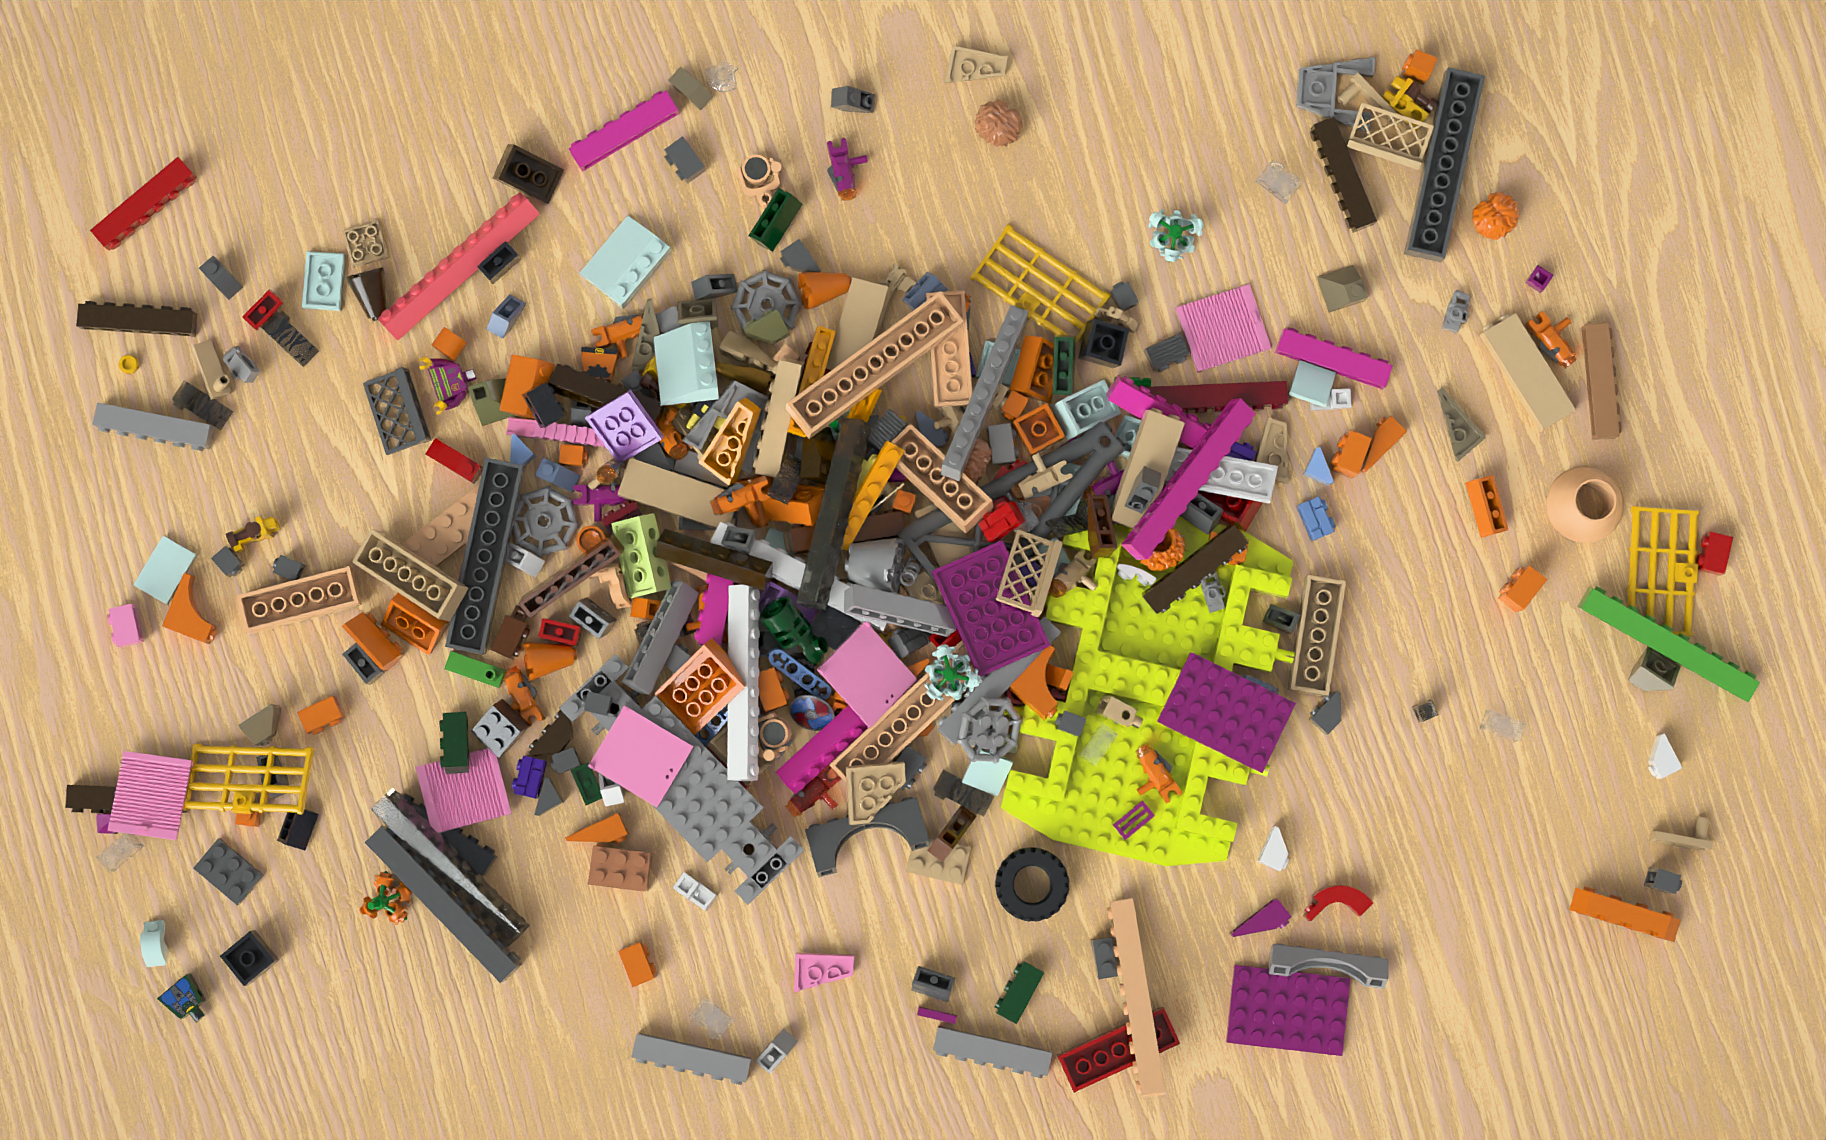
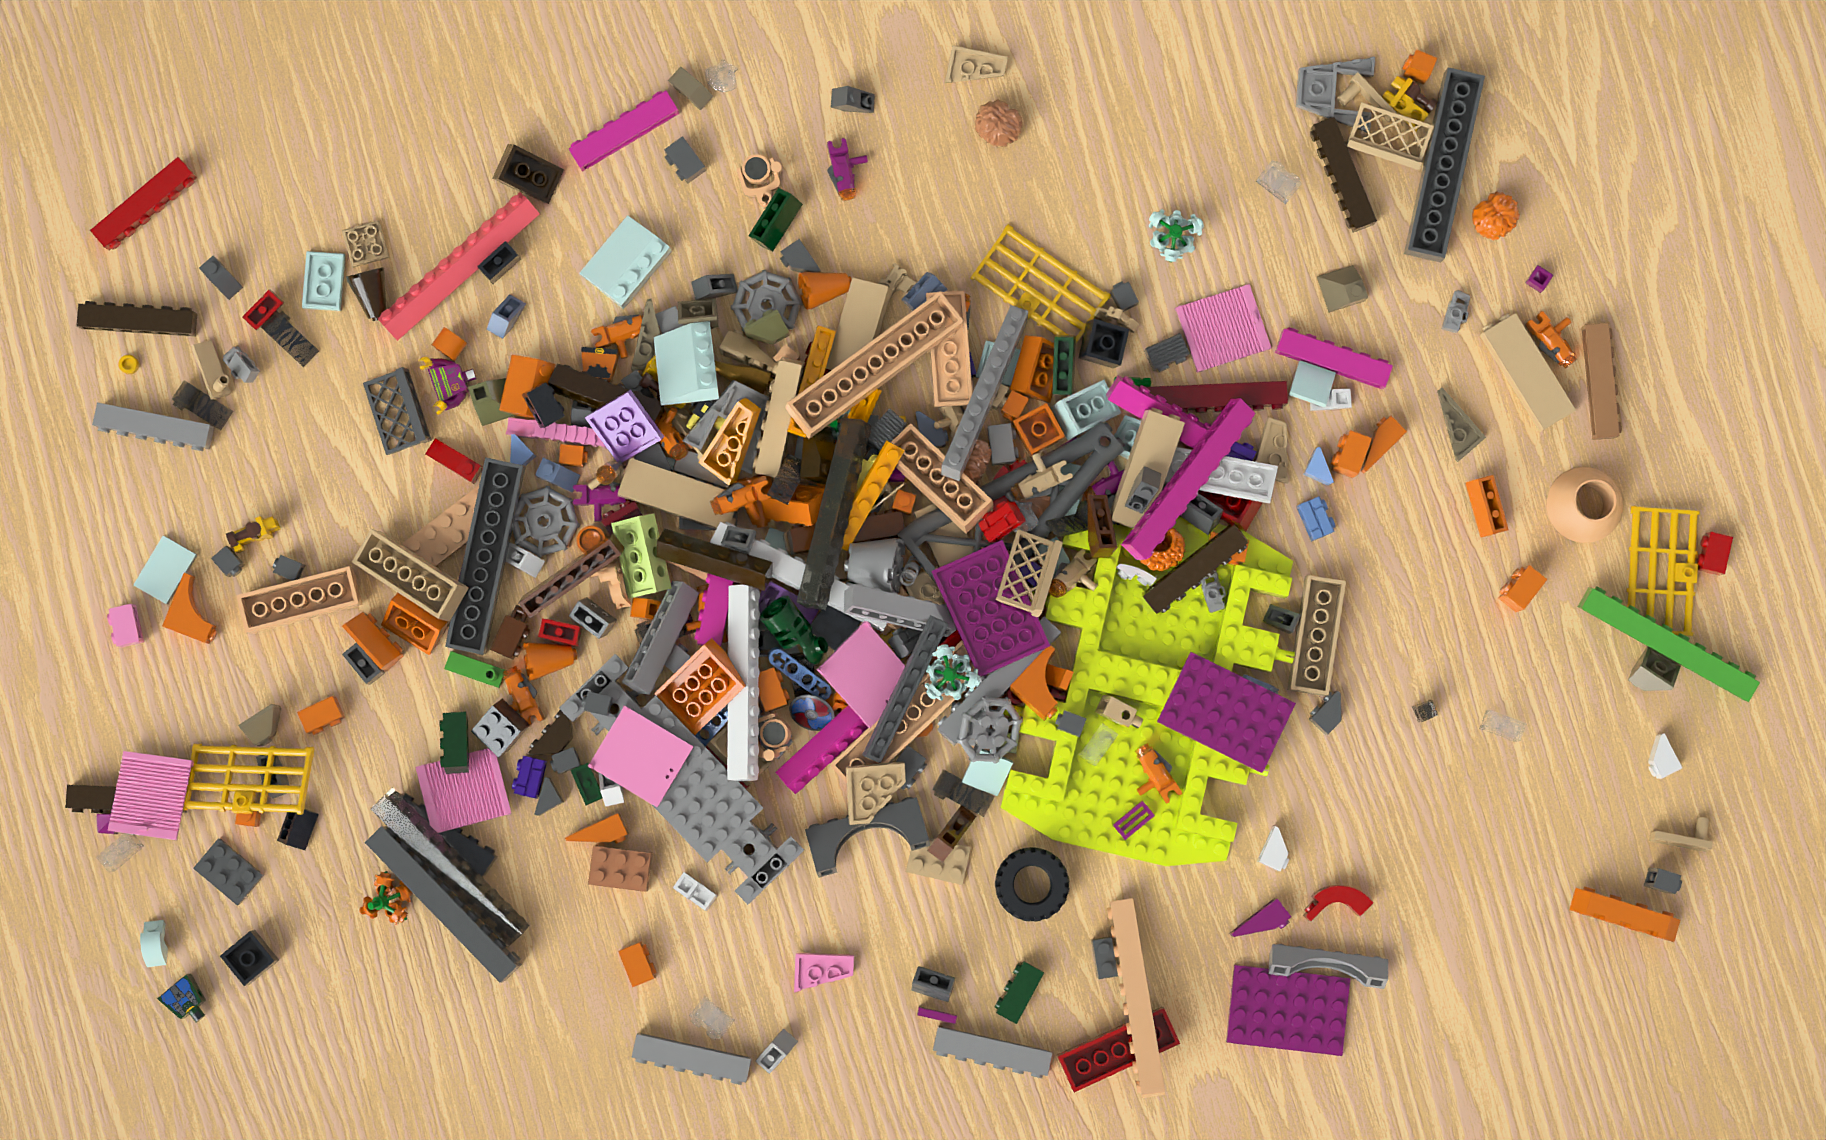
(812, 792): clear red piece -> none
(905, 689): none -> dark grey tile

